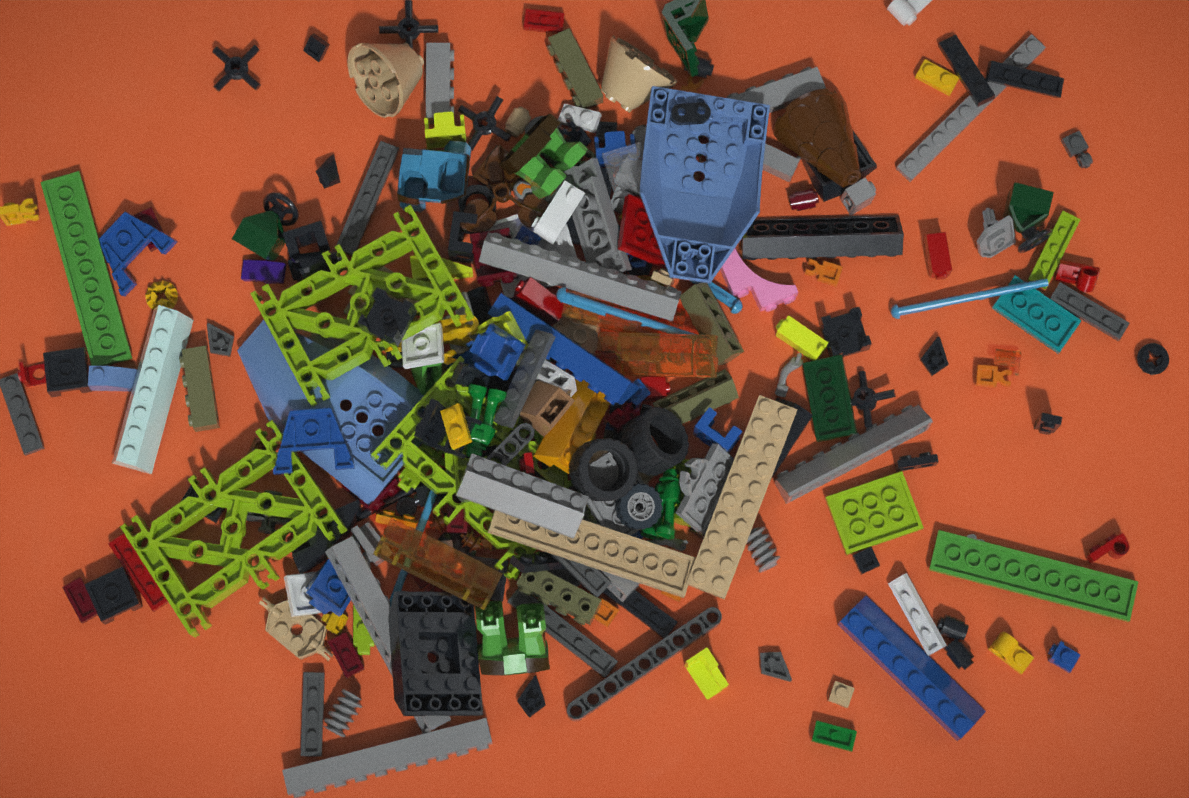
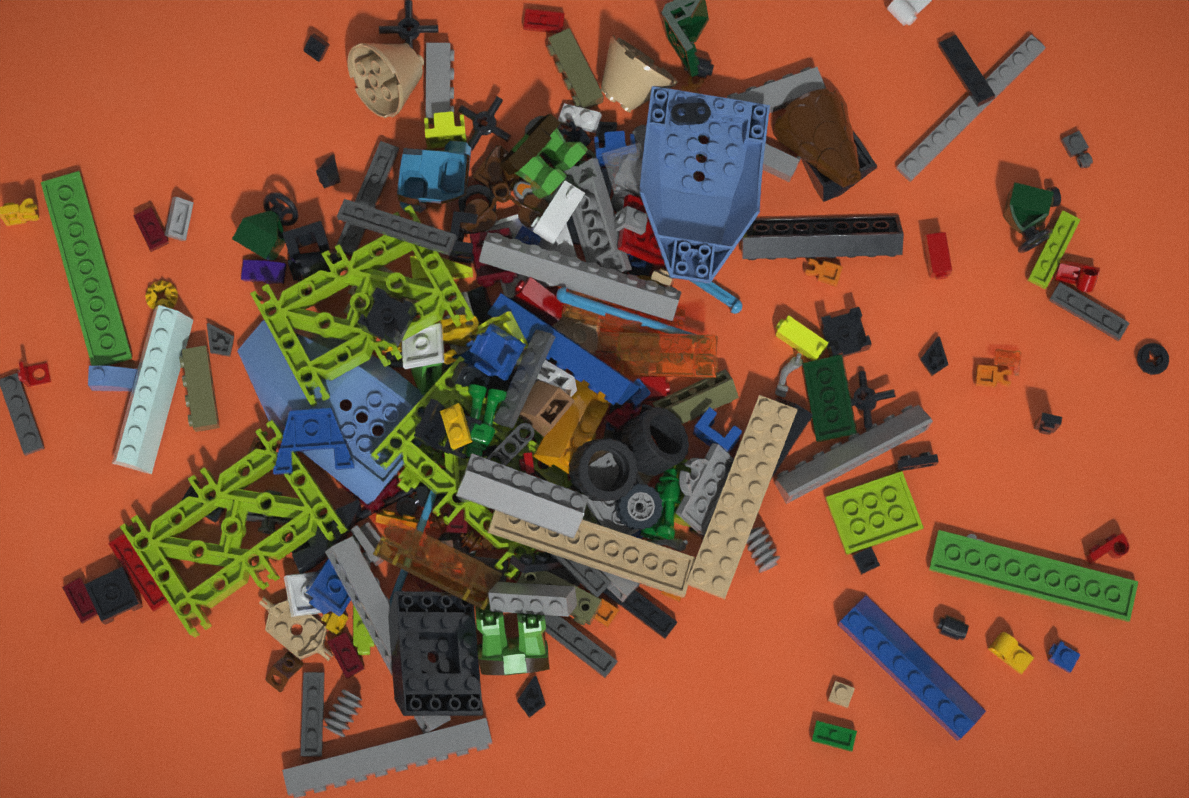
(66, 371): black panel -> none
(125, 242): blue wing -> none
(179, 219): none -> light grey plate
(236, 62): black bar -> none
(284, 669): none -> reddish brown bracket
(396, 227): none -> dark grey plate
(517, 121): tan brick -> none
(532, 599): none -> light grey brick
(631, 220): none -> light grey bracket
(650, 655): dark grey beam -> none
(706, 674): neon yellow panel -> none
(710, 320): olive brick -> none
(742, 280): bright pink arch -> none
(774, 666): dark grey piece -> none
(803, 199): dark red brick -> none
(858, 196): light grey brick -> none
(897, 311): dark azure bar -> none
(917, 614): white plate -> none
(937, 77): yellow plate -> none
(959, 654): black brick -> none
(996, 234): light grey piece -> none
(1024, 79): black plate -> none
(1038, 316): teal plate -> none
(1056, 200): none -> black tile

